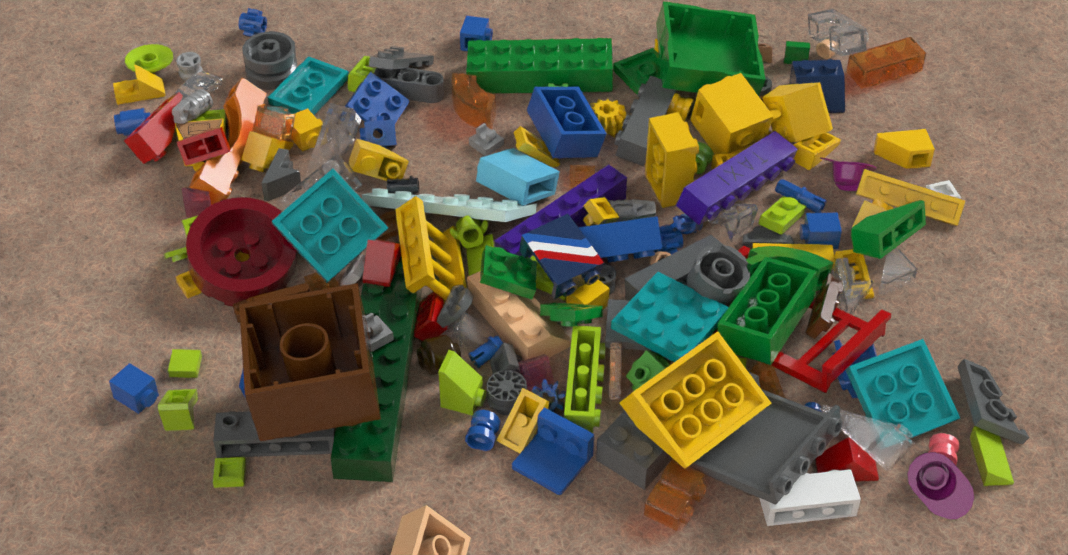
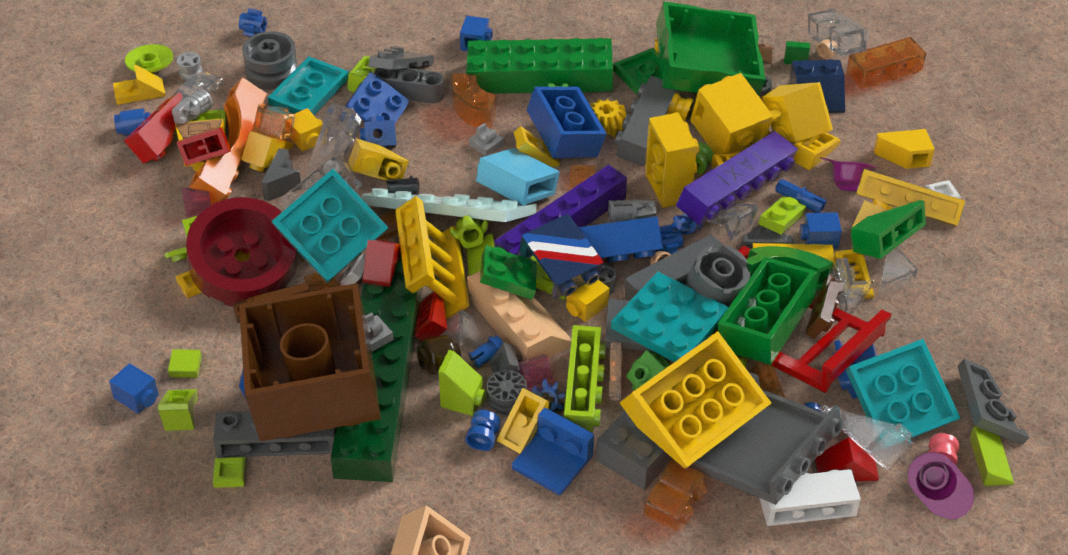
(455, 305): dark grey tile -> none
(571, 314): green plate -> none
(599, 212): yellow tile -> none

